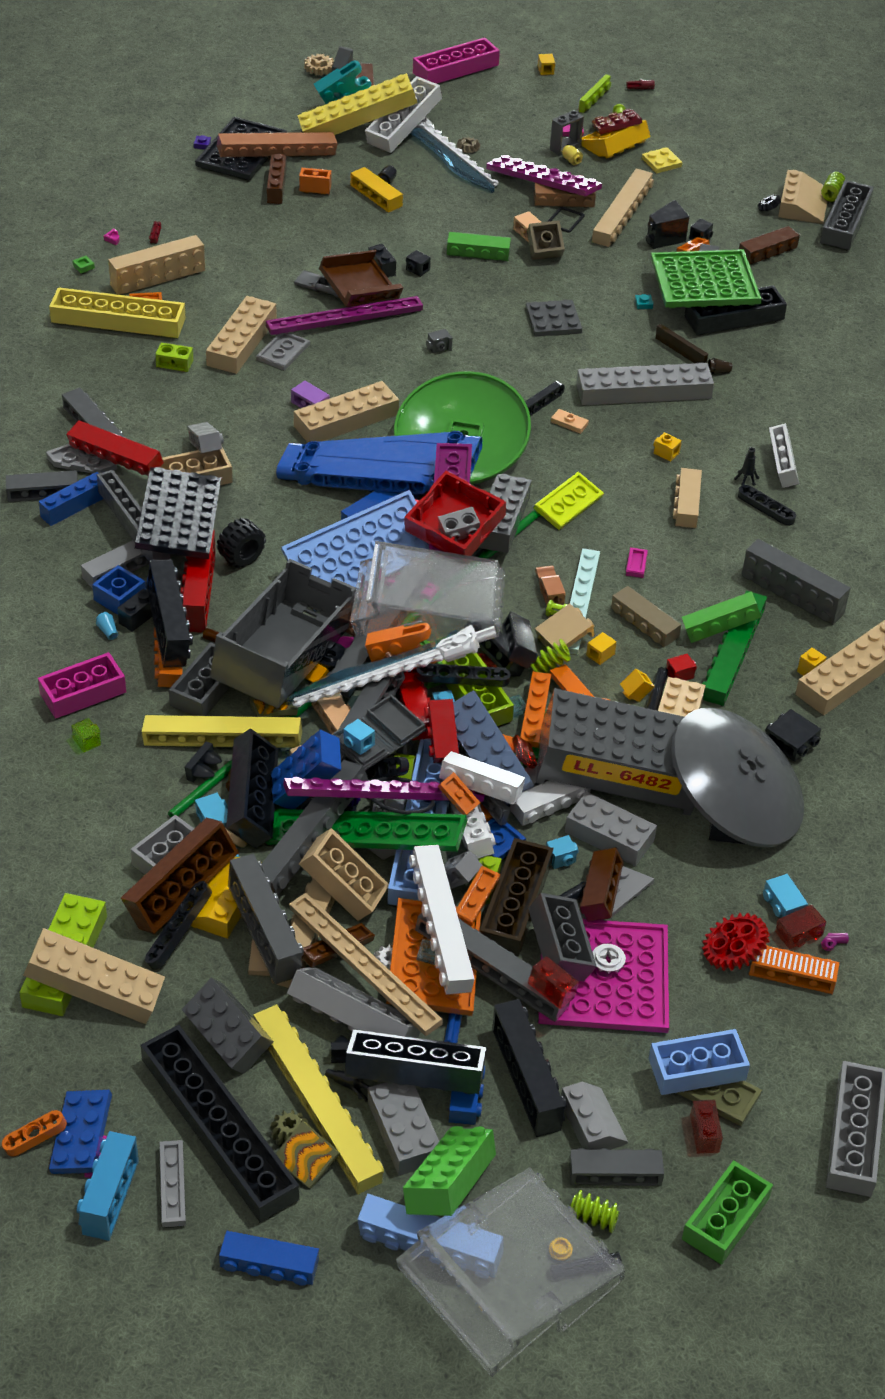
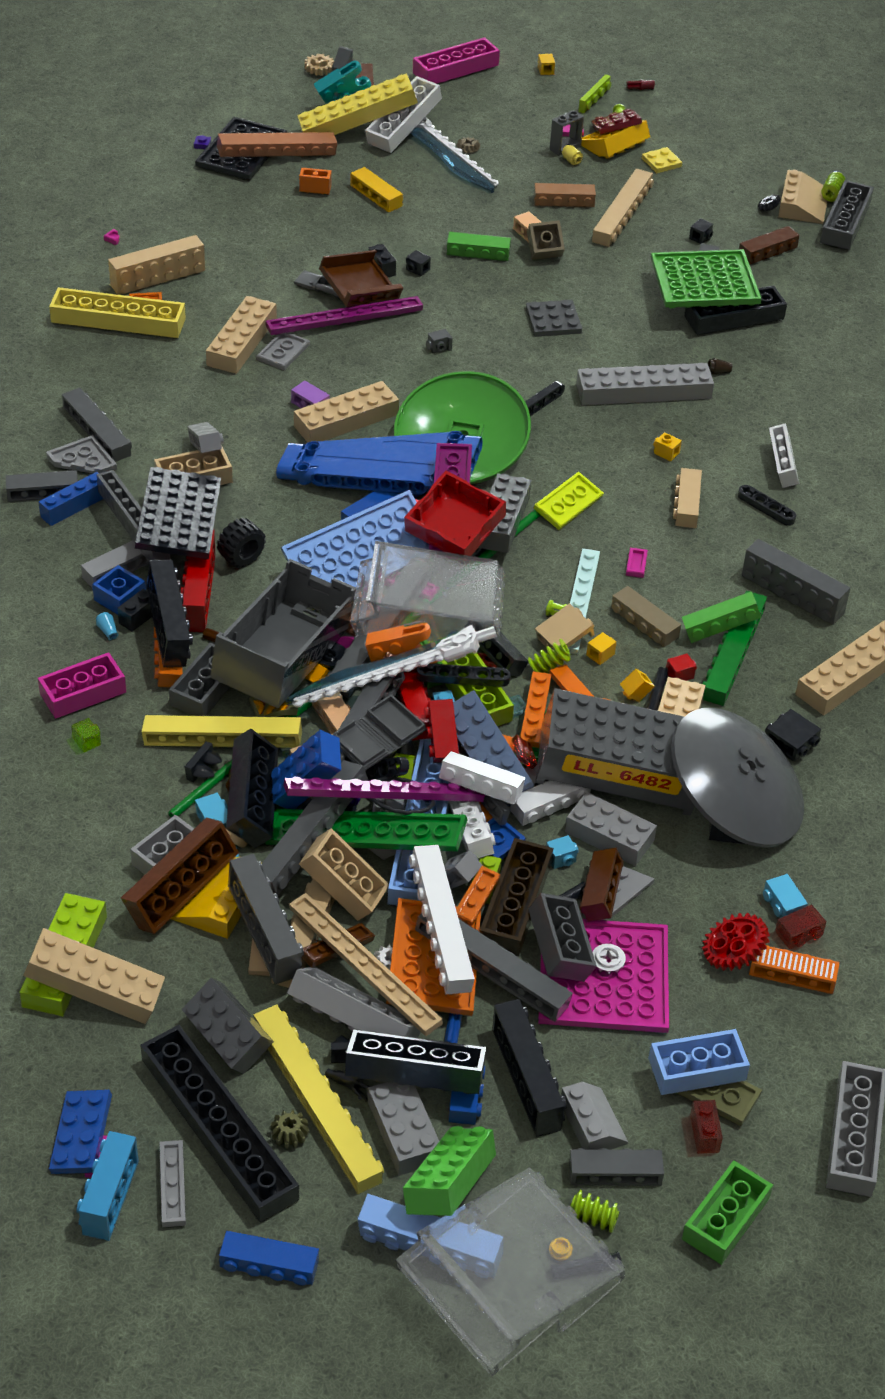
(44, 1134): orange beam -> none
(83, 264): bright green plate -> none
(114, 448): red brick -> none
(155, 232): dark red axle -> none
(160, 952): black beam -> none
(174, 357): lime brick -> none
(276, 179): reddish brown brick -> none
(307, 1154): slope -> none
(359, 736): medium azure brick -> none
(388, 174): black brick -> none
(425, 953): clear light blue plate -> none
(458, 794): orange plate -> none
(459, 523): light grey brick -> none
(519, 640): black brick -> none
(544, 176): magenta plate -> none
(550, 585): nougat piece -> none
(553, 982): clear red brick -> none
(569, 210): black piece -> none
(569, 421): light nougat plate -> none
(643, 301): teal plate -> none
(667, 226): black slope -> none
(680, 345): dark brown tile -> none
(693, 245): orange plate -> none
(748, 467): black piece -> none
(809, 661): yellow brick -> none
(833, 939): magenta arm -> none

